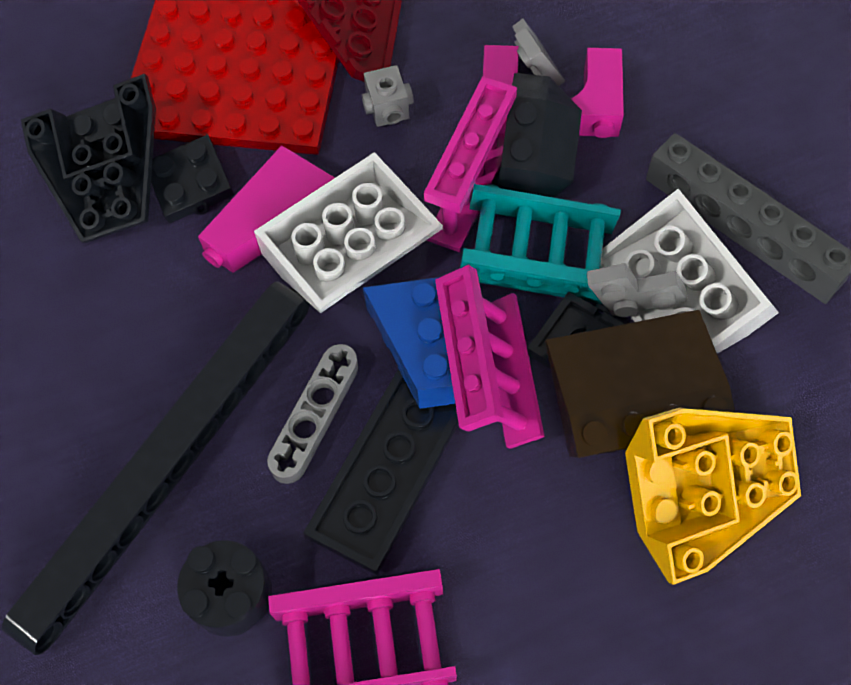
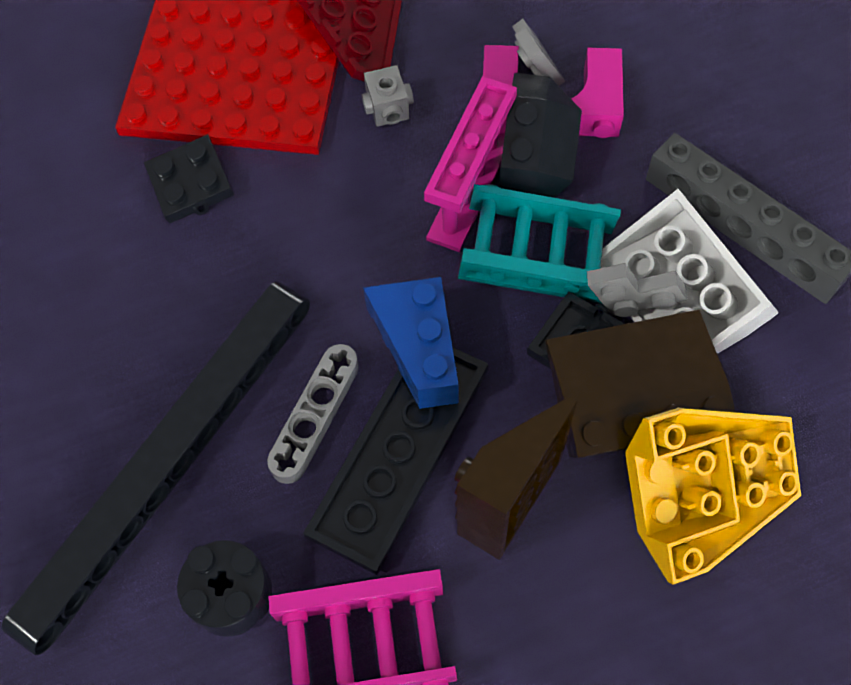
(98, 159): black wedge -> none
(272, 190): dark pink slope -> none
(345, 232): white slope -> none
(488, 359): dark pink fence -> none
(508, 477): none -> dark brown slope

